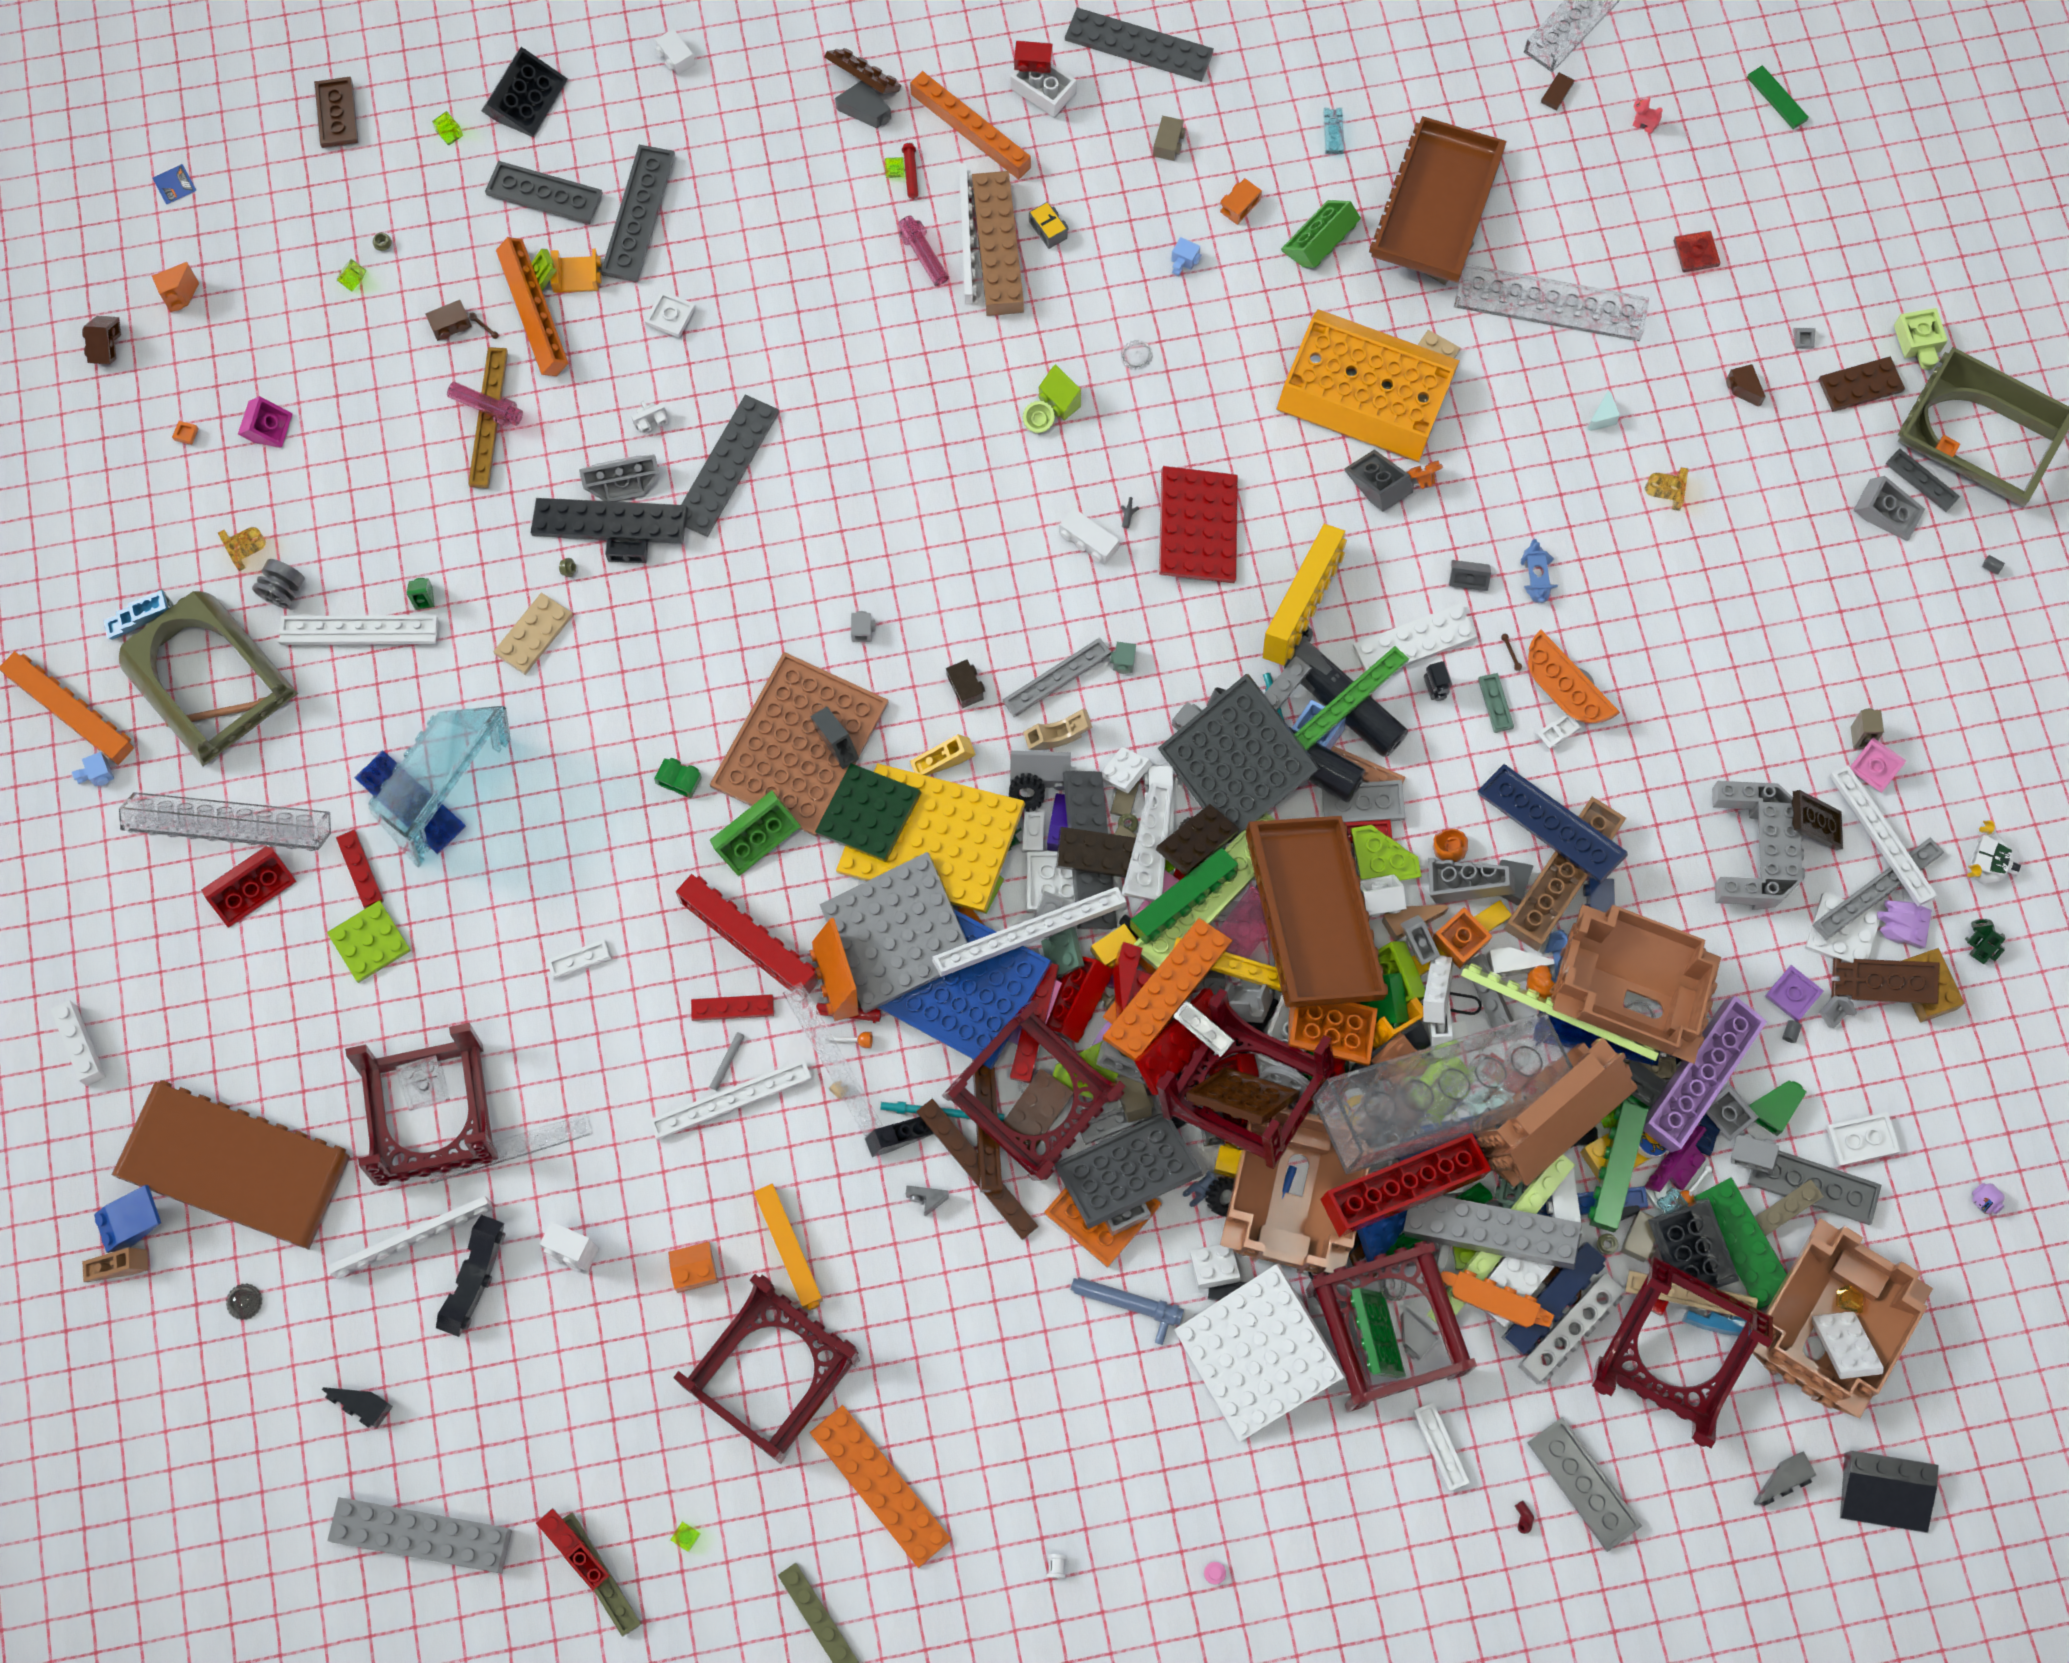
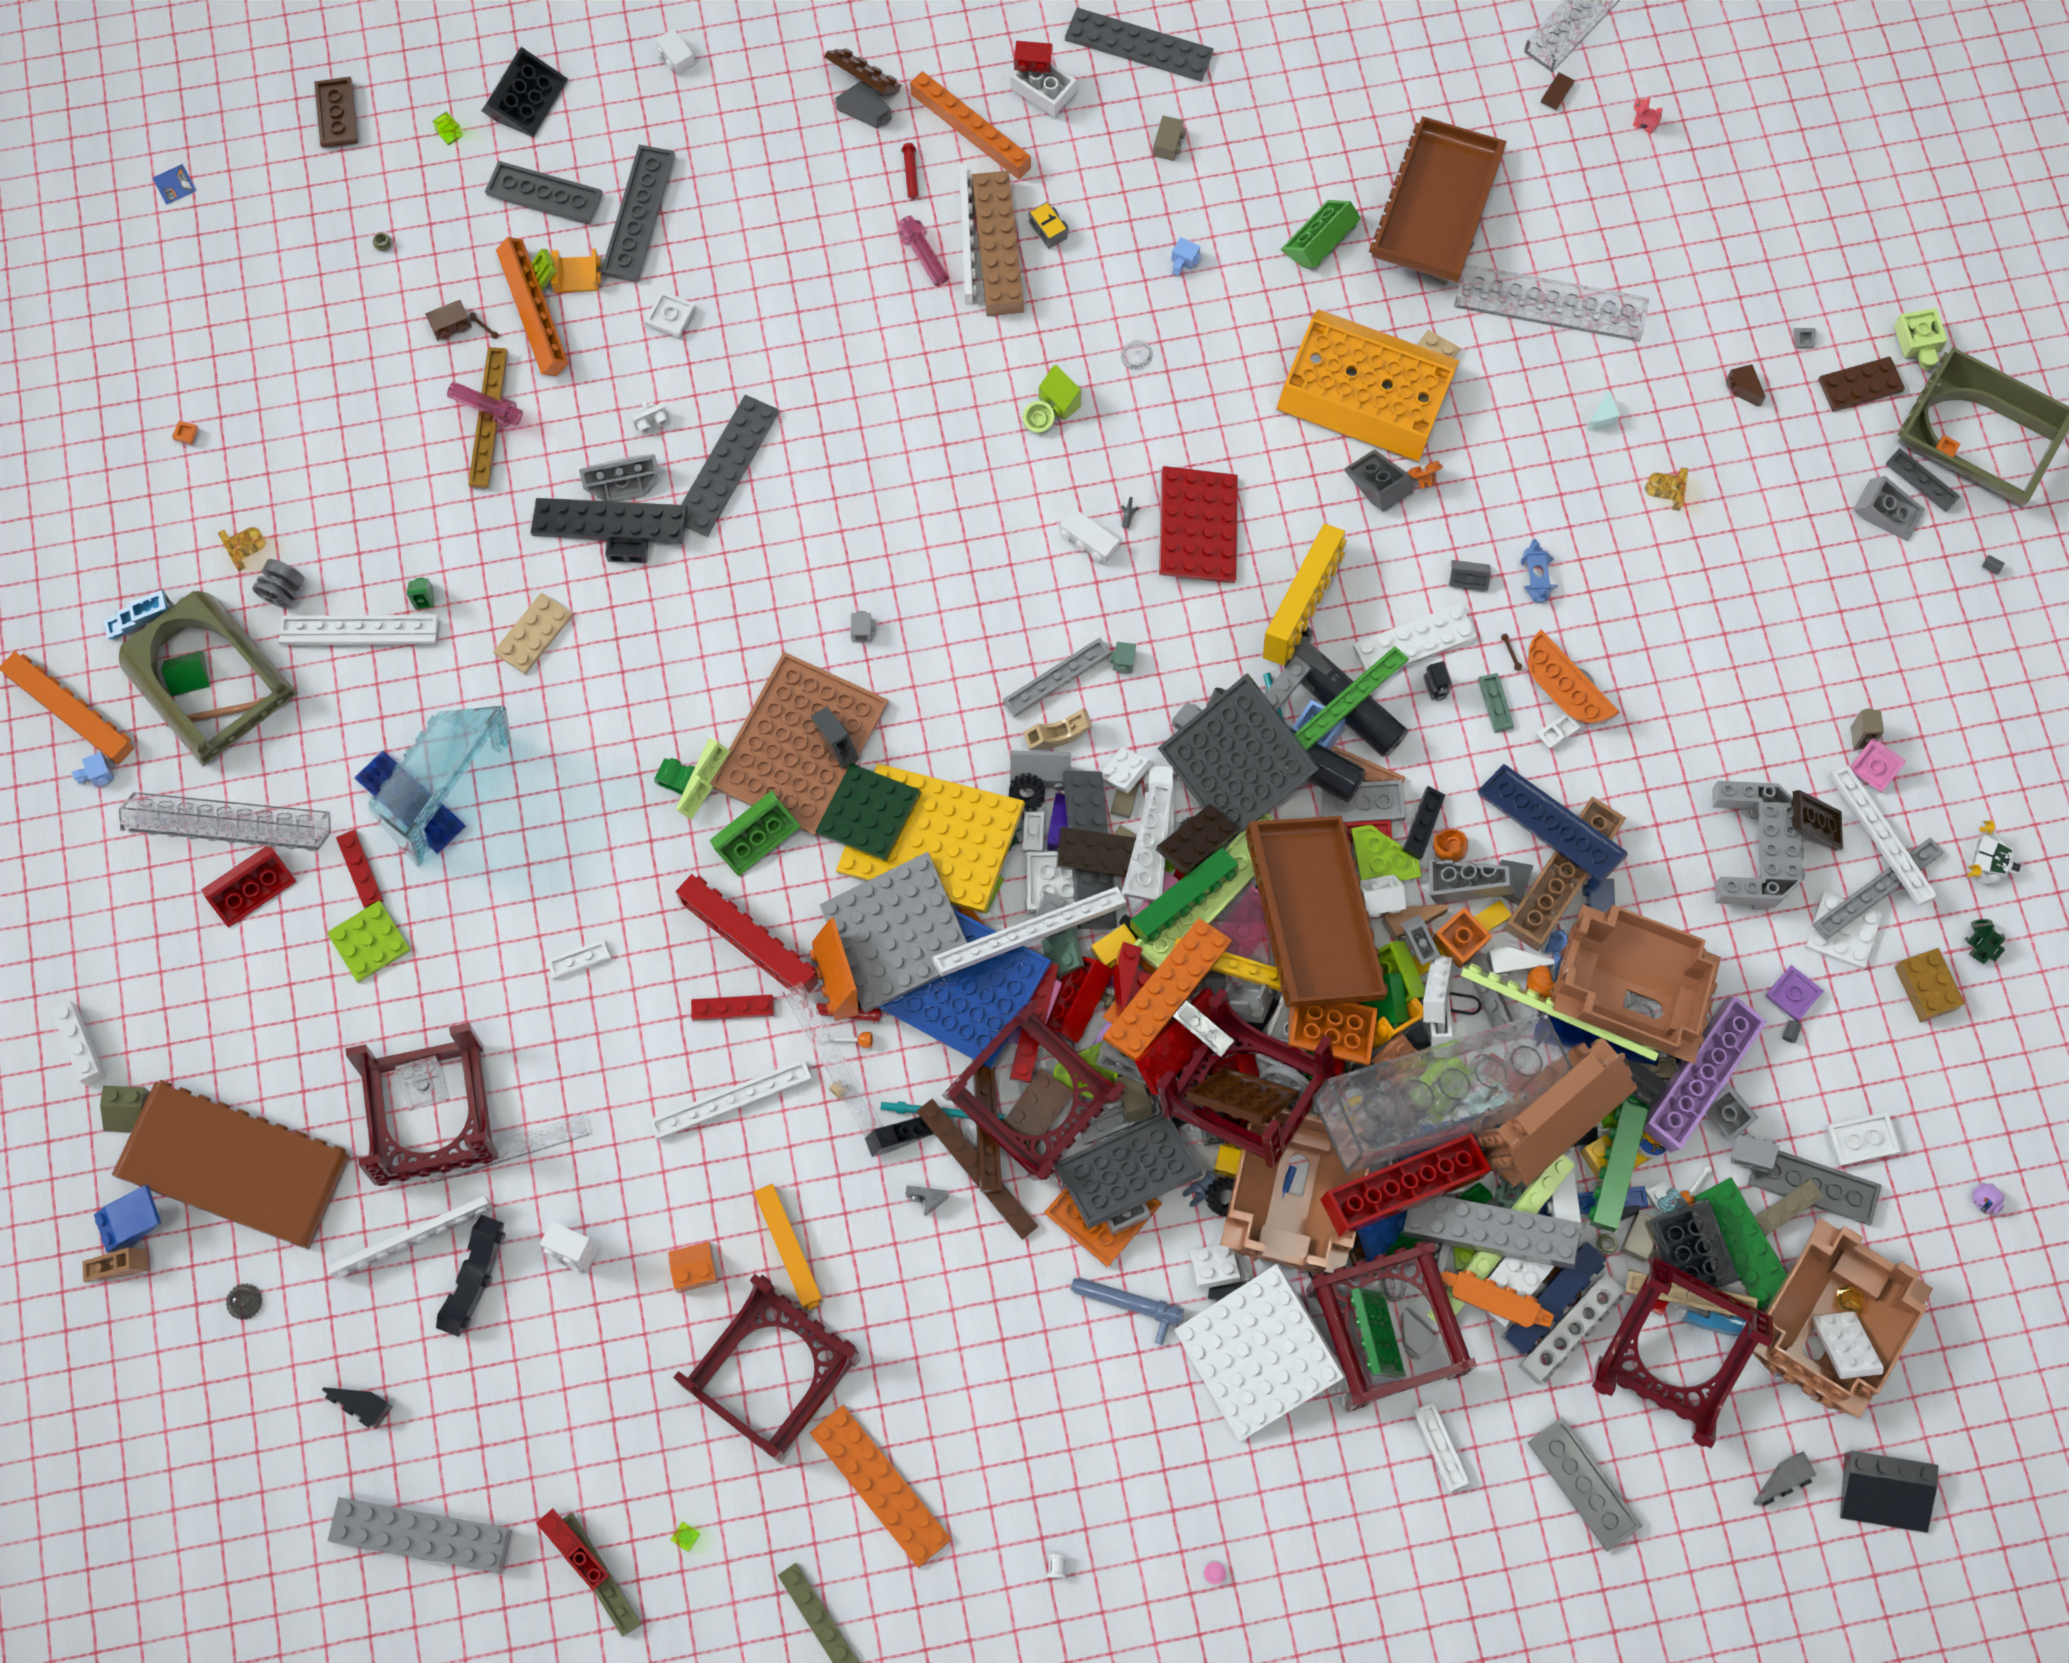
(100, 339): reddish brown brick -> none
(121, 1107): none -> olive slope
(176, 286): orange slope -> none
(185, 673): none -> green slope
(265, 422): dark pink slope -> none
(351, 275): clear neon green panel -> none
(567, 567): olive plate -> none
(699, 783): none -> yellowish green slope
(726, 1061): light grey bar -> none
(894, 167): clear neon green plate -> none
(943, 756): yellow slope -> none
(965, 684): dark brown brick -> none
(1134, 822): olive plate -> none
(1240, 201): orange brick -> none
(1333, 131): clear light blue plate -> none
(1423, 823): none -> black plate
(1526, 1518): dark red arm -> none
(1679, 1165): magenta bracket -> none
(1696, 251): clear red plate -> none
(1708, 1139): dark blue slope -> none
(1777, 97): green tile -> none
(1778, 1106): green slope -> none
(1836, 1010): light grey bracket -> none
(1887, 980): reddish brown hinge -> none
(1906, 923): lavender plate -> none

